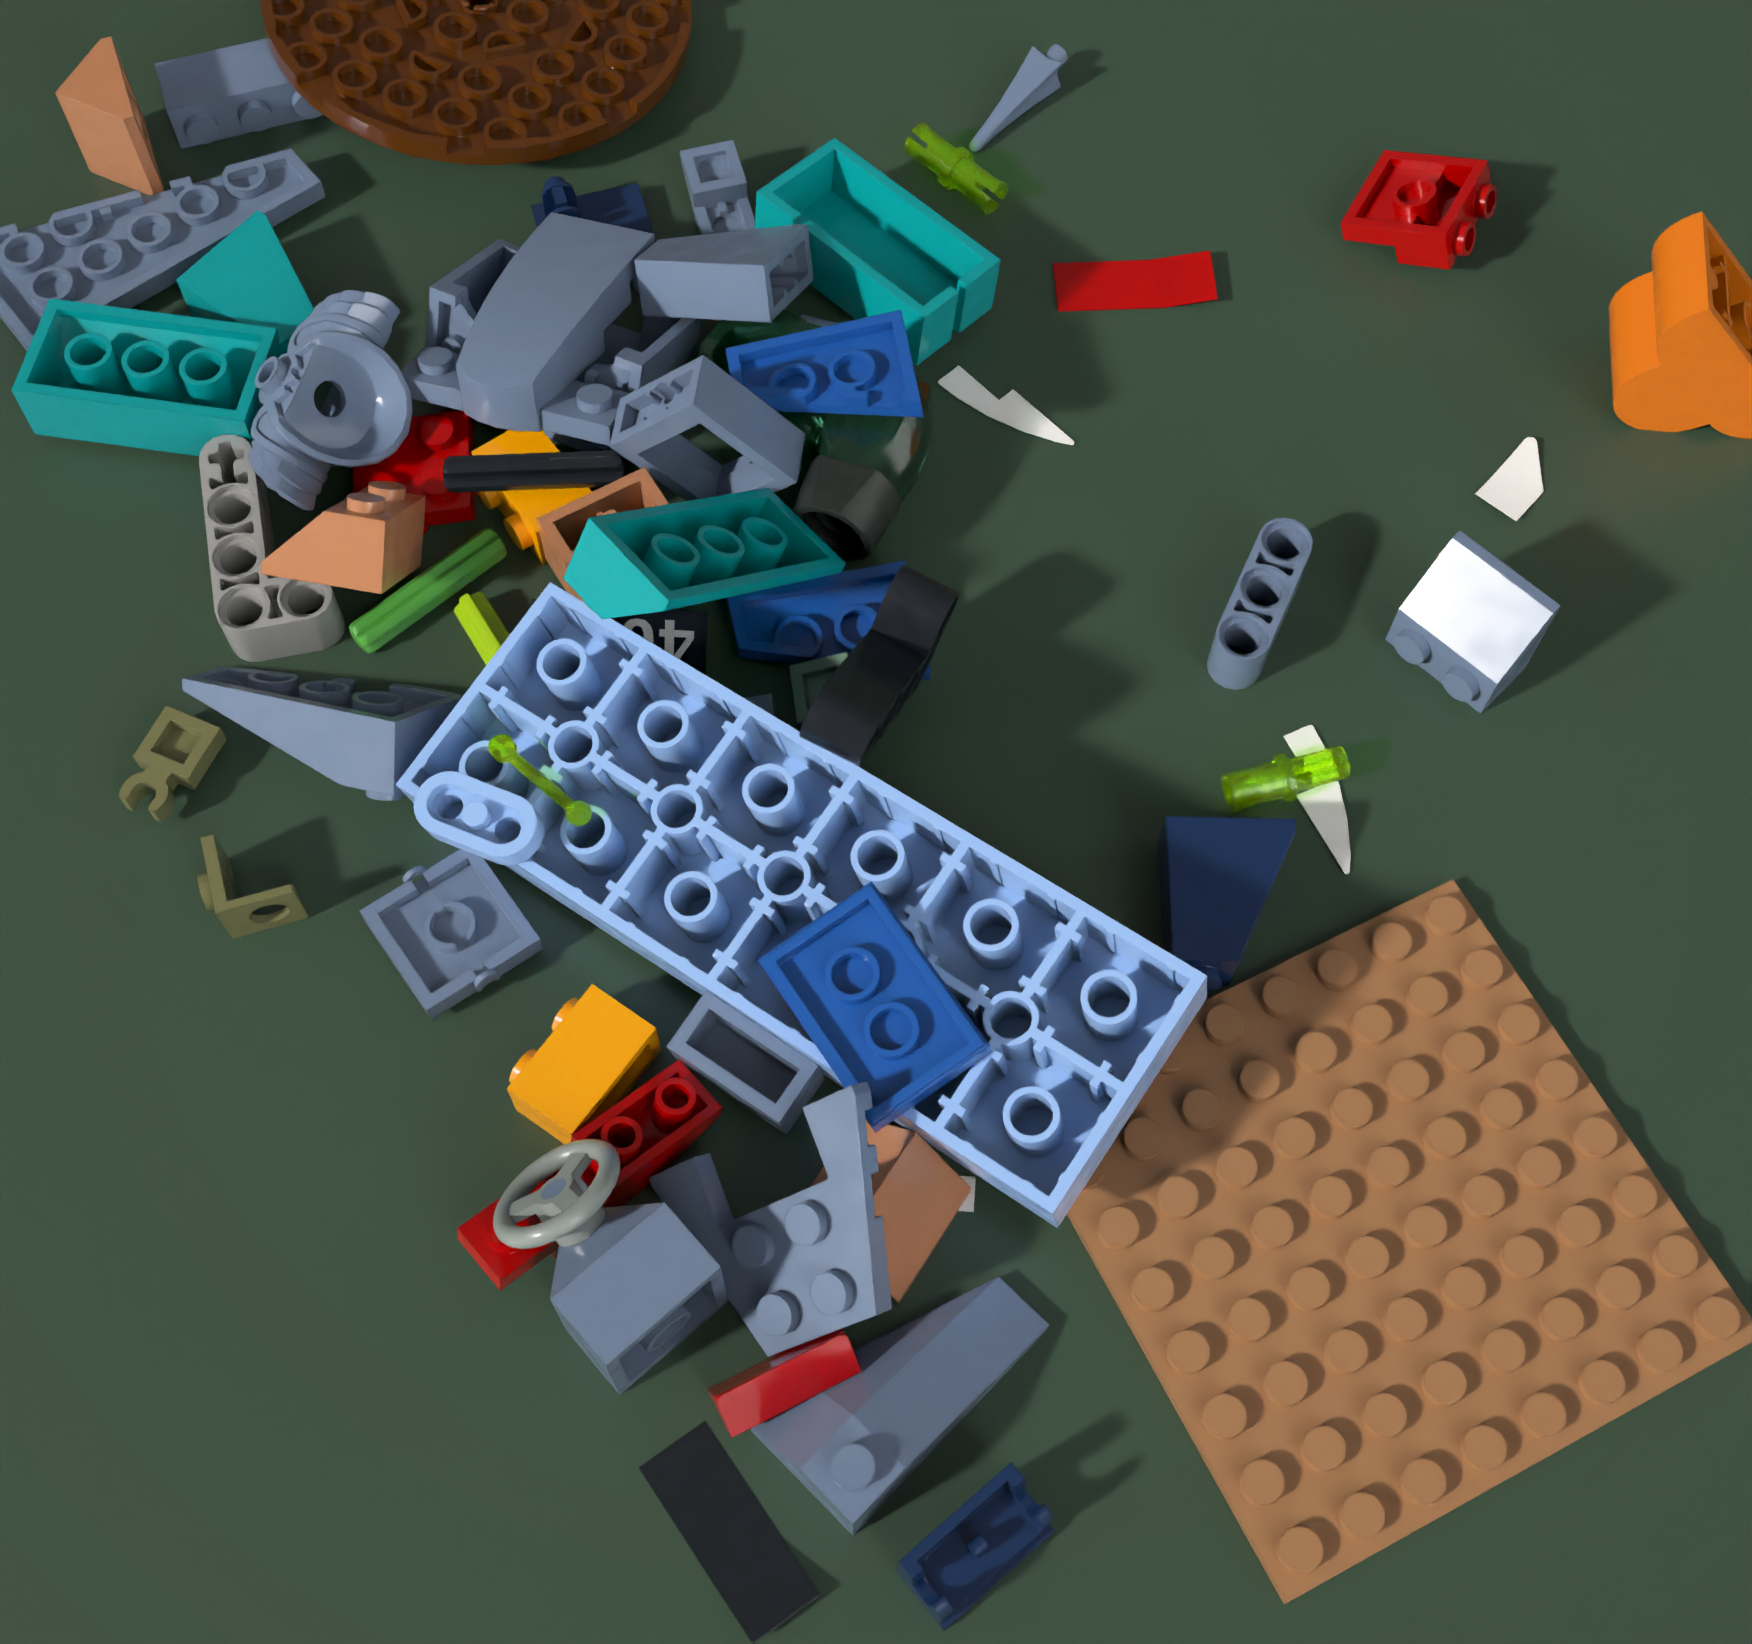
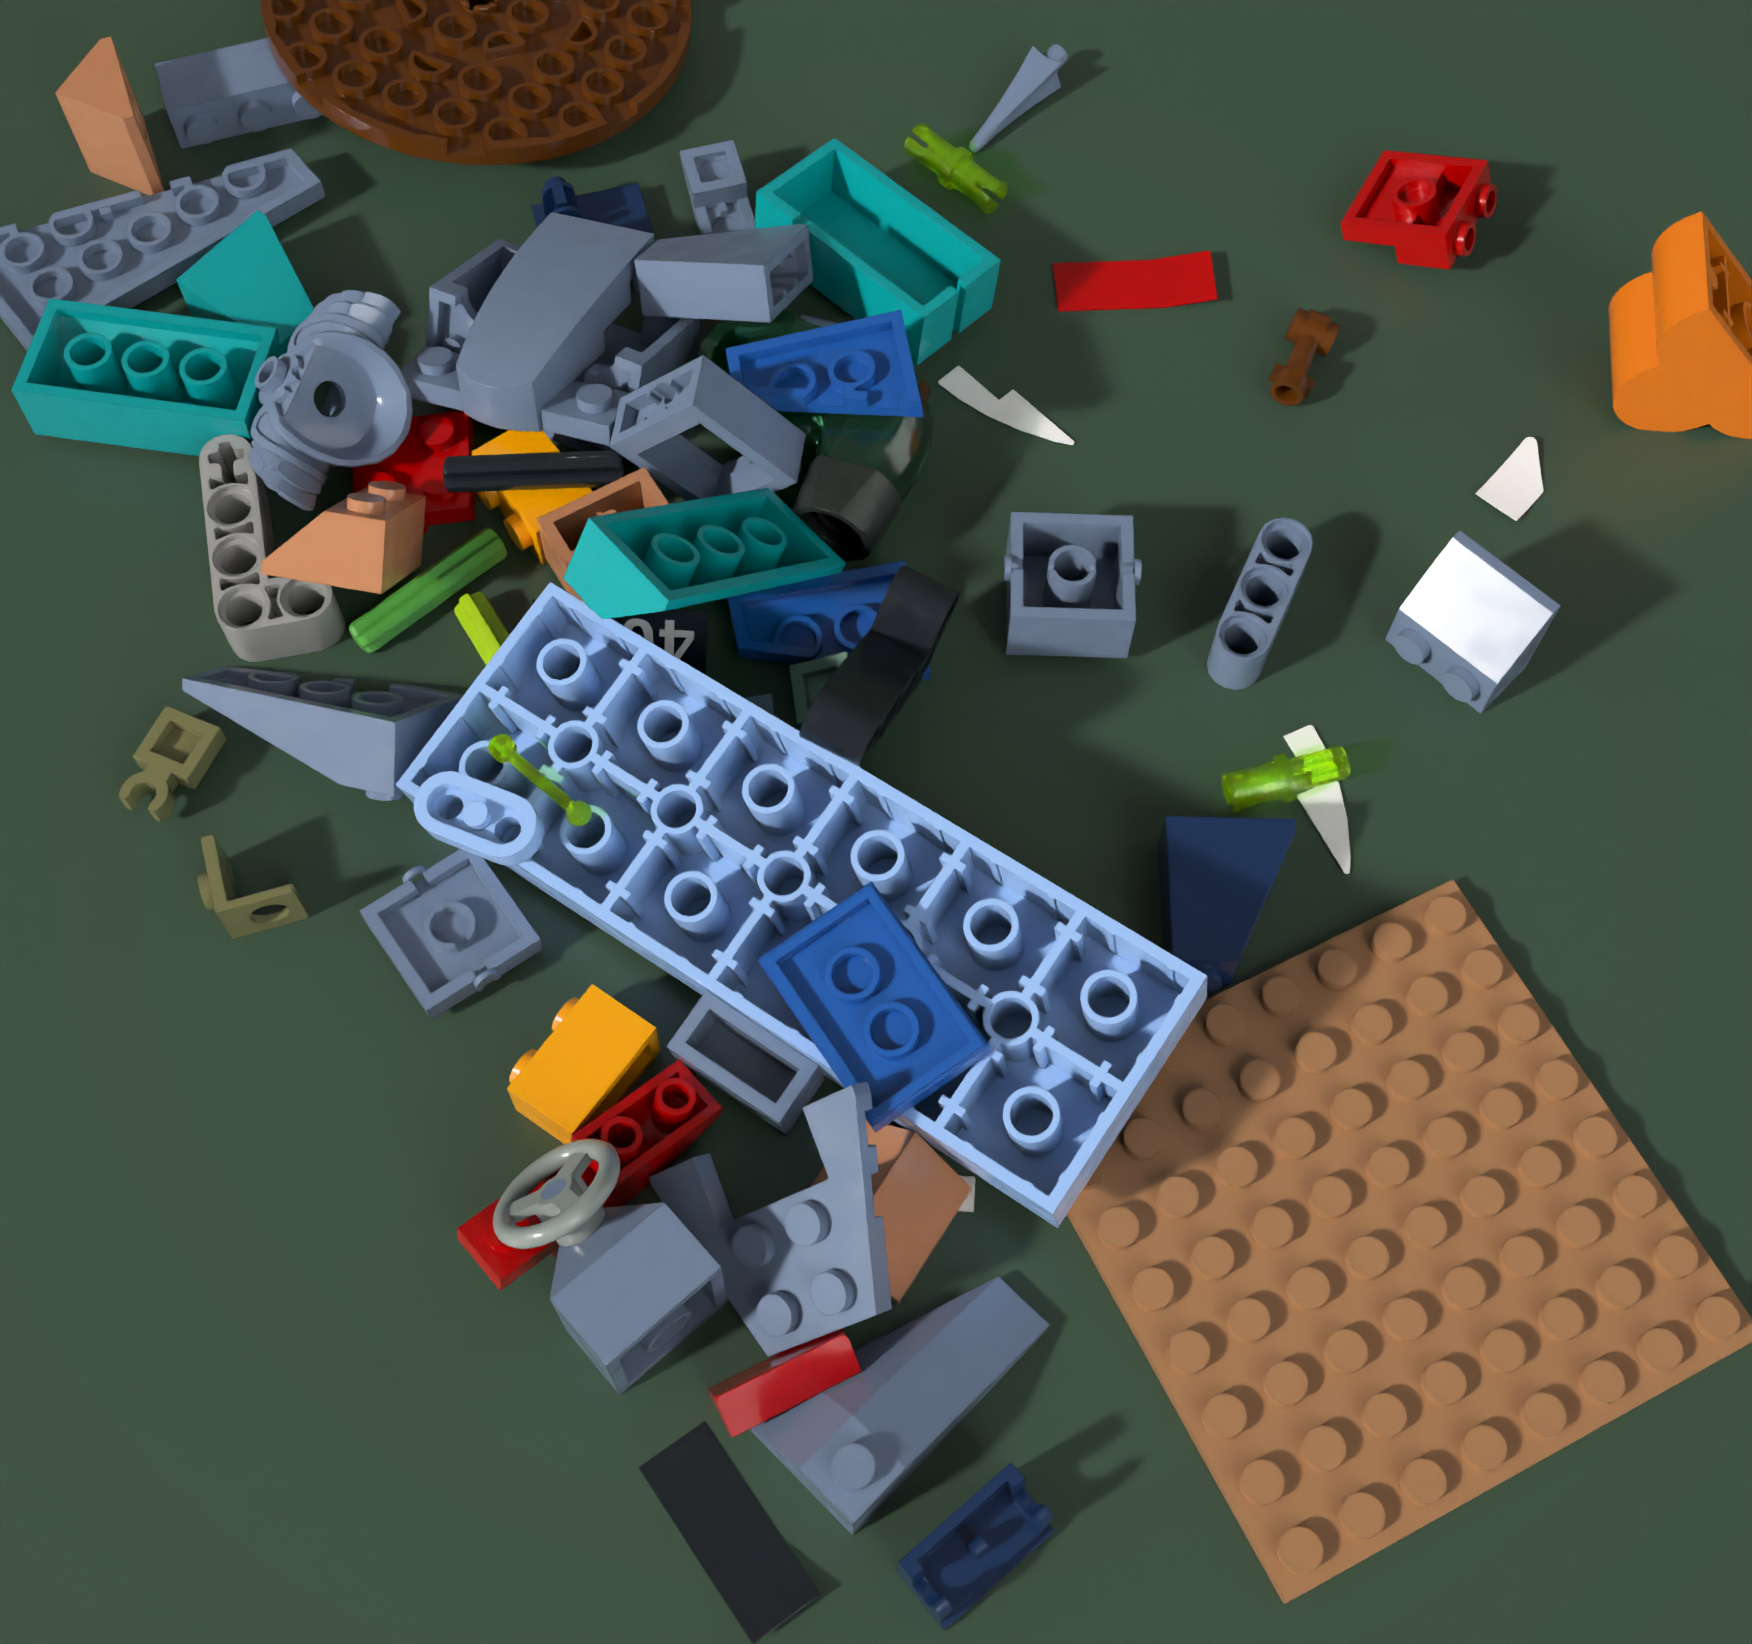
(1070, 584): none -> sand blue brick
(1311, 334): none -> reddish brown bar

